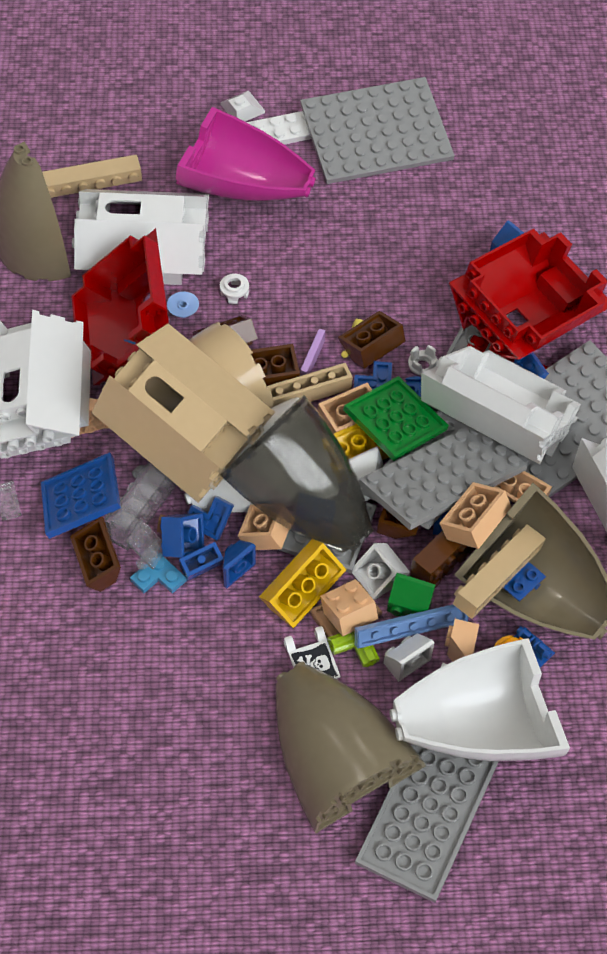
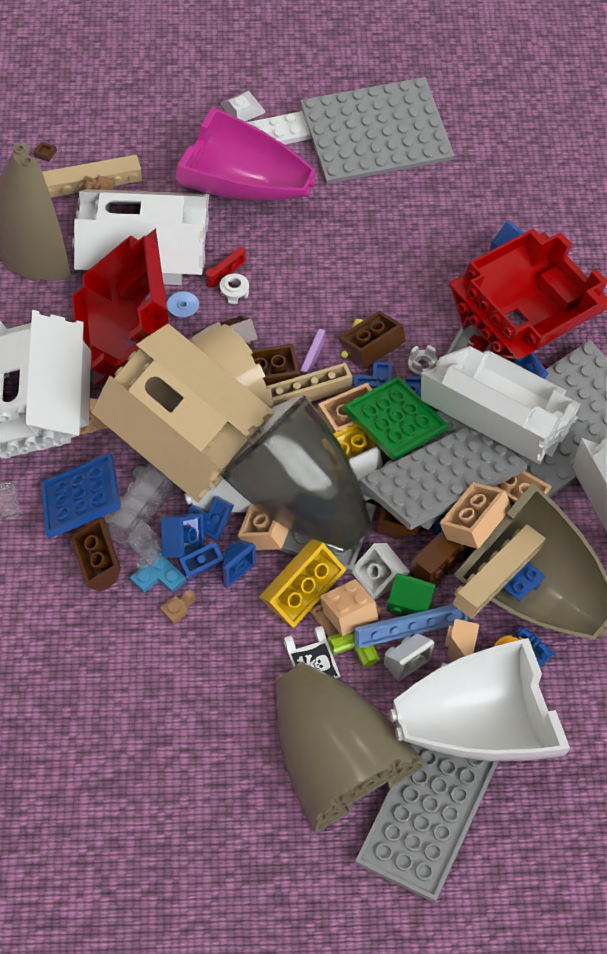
(45, 151): none -> reddish brown tile
(100, 183): none -> medium nougat plate
(177, 609): none -> medium nougat plate
(225, 267): none -> red plate

